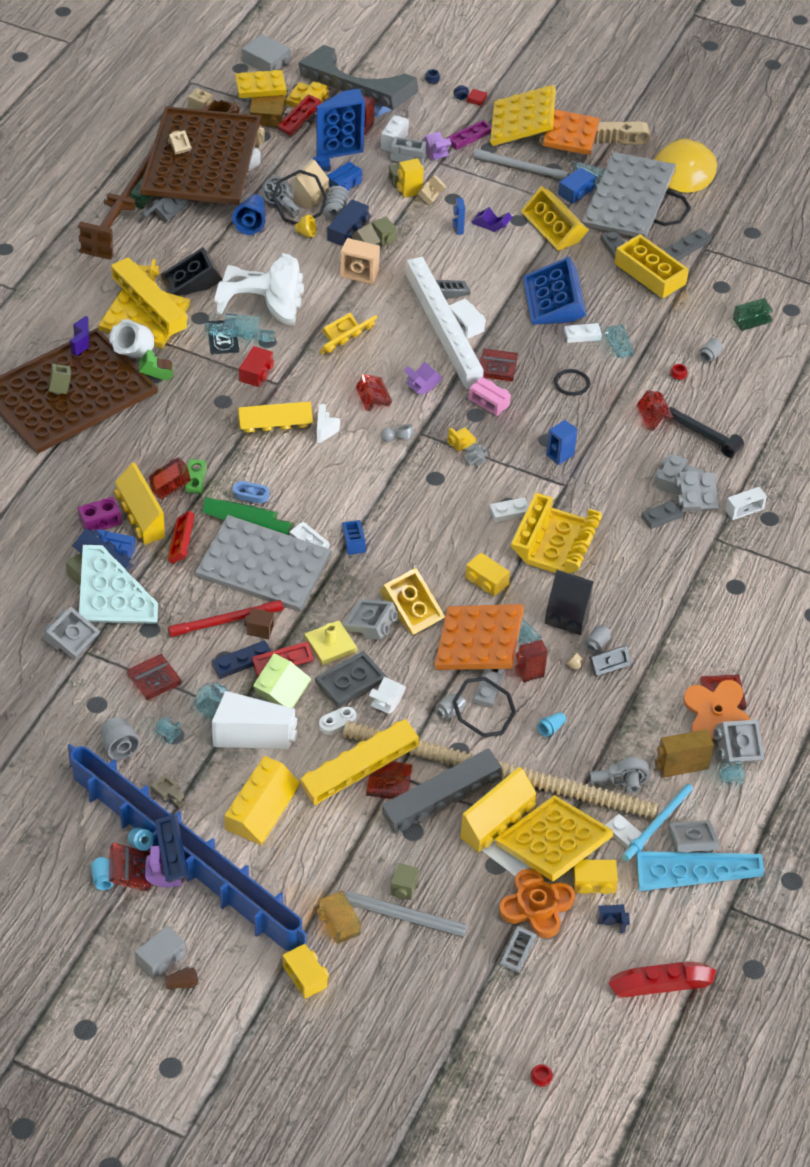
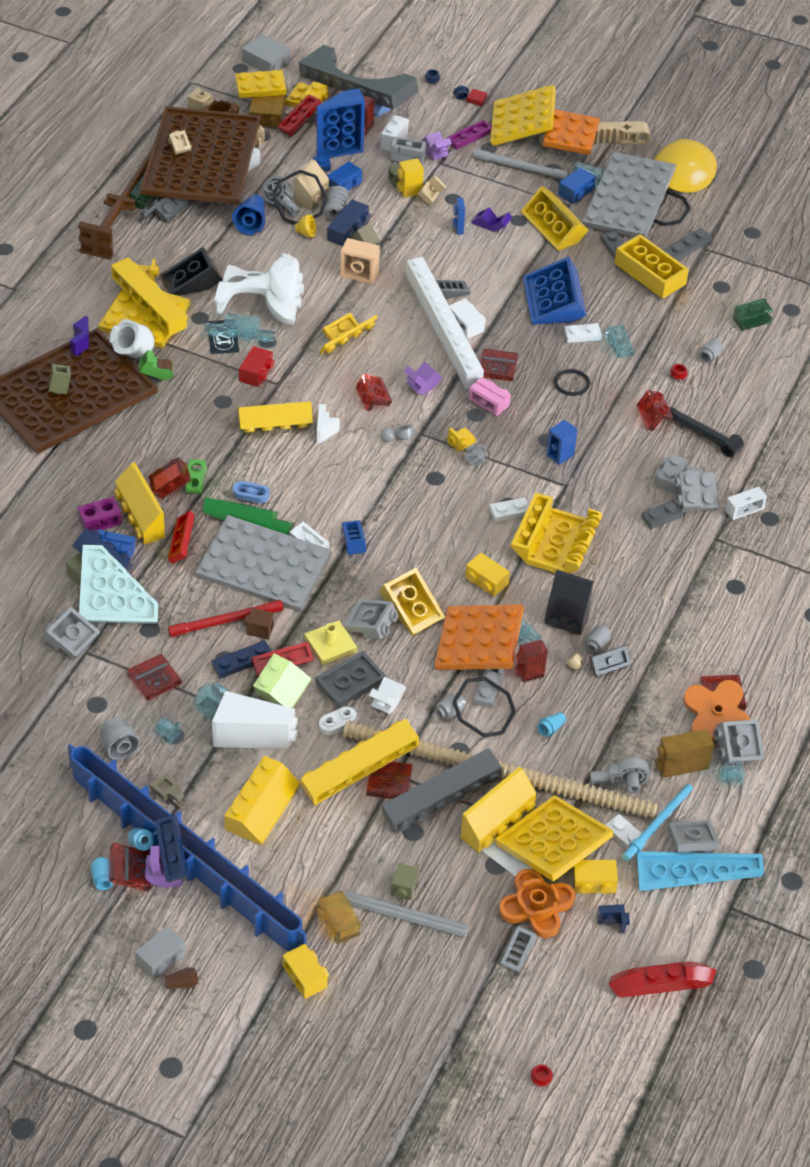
(385, 230): olive brick -> none

